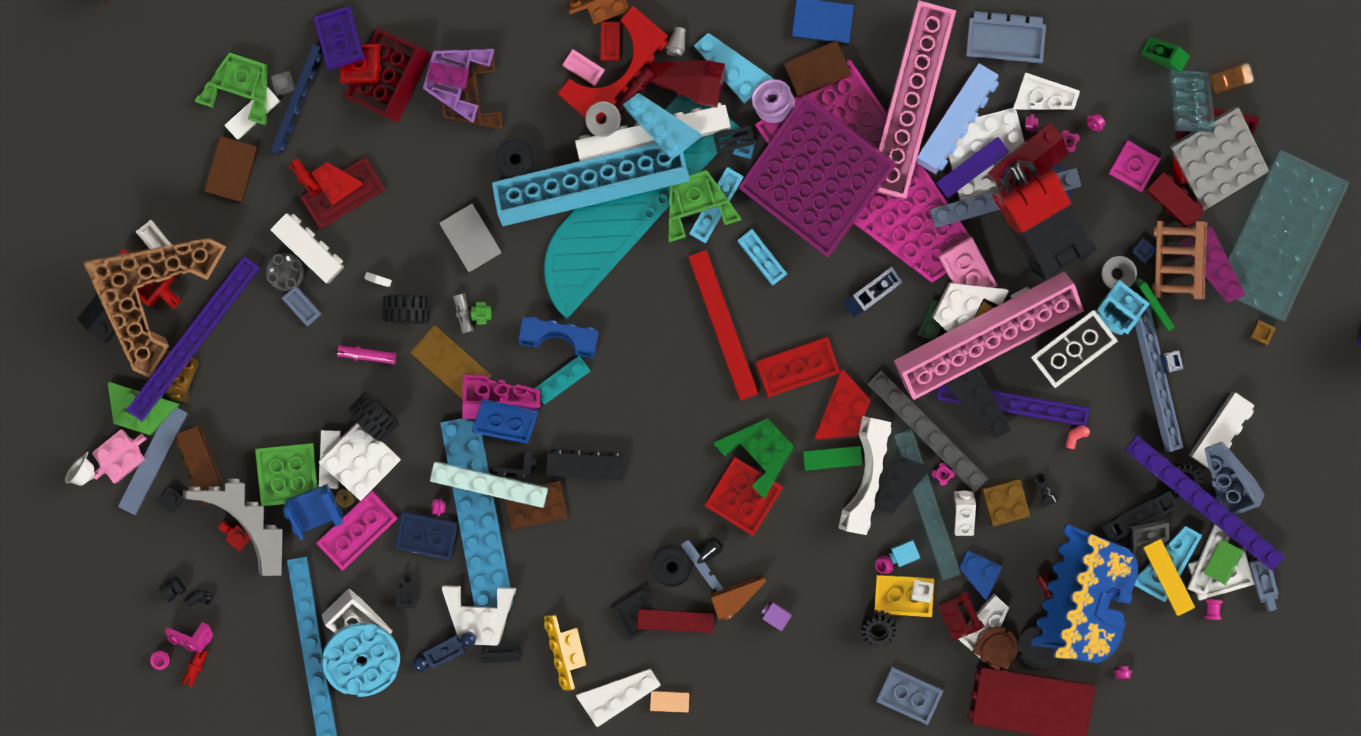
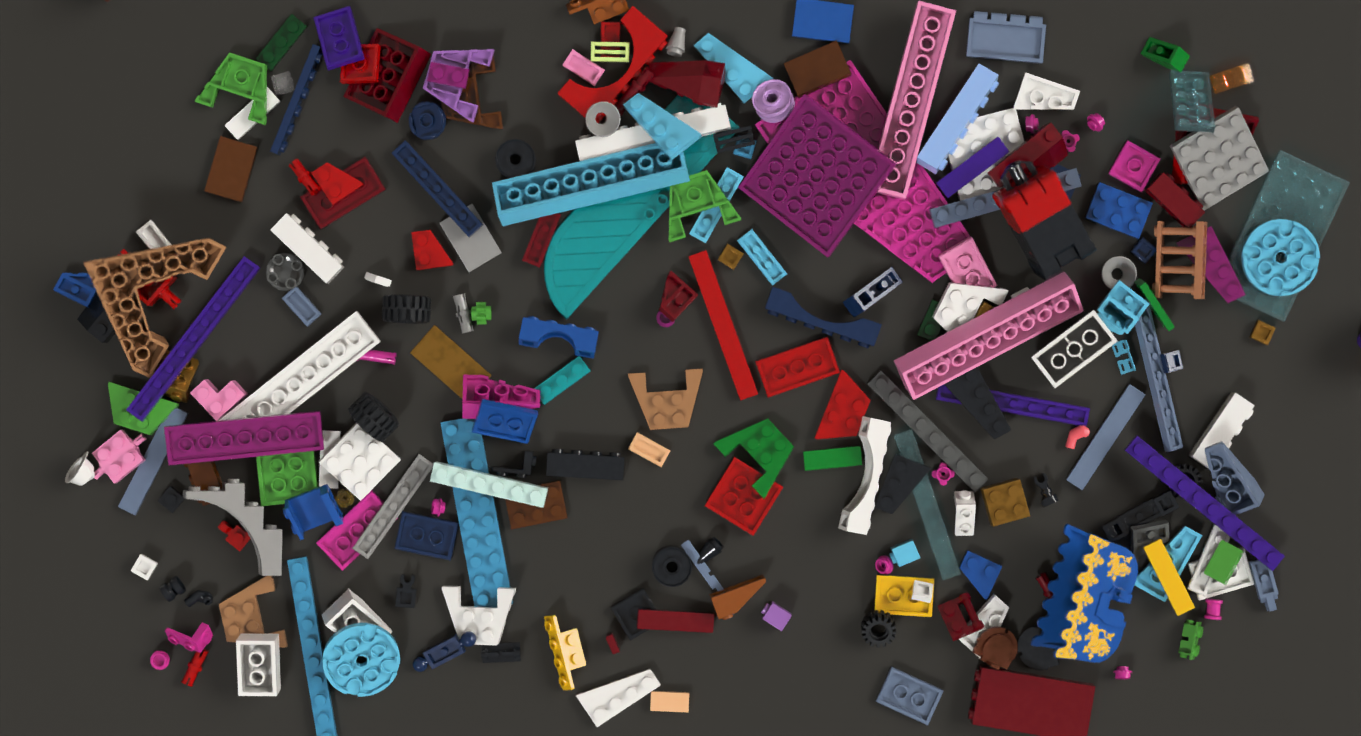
(76, 287): none -> blue wing
(144, 567): none -> white plate
(218, 402): none -> bright pink brick
(242, 612): none -> medium nougat wing
(244, 438): none -> magenta plate
(258, 664): none -> white brick
(281, 42): none -> dark green plate
(309, 371): none -> white plate
(393, 506): none -> light grey tile
(427, 120): none -> dark blue tile
(429, 251): none -> red wing
(437, 189): none -> dark blue plate
(541, 239): none -> dark red plate
(610, 59): none -> yellowish green tile
(613, 645): none -> dark red tile
(649, 449): none -> light nougat tile
(663, 320): none -> magenta plate
(667, 408): none -> medium nougat wing
(675, 297): none -> dark red wing
(730, 256): none -> pearl gold tile
(860, 330): none -> dark blue arch
(1105, 436): none -> sand blue tile
(1118, 210): none -> blue plate
(1122, 351): none -> medium azure piece
(1190, 647): none -> bright green hinge
(1300, 254): none -> medium azure plate

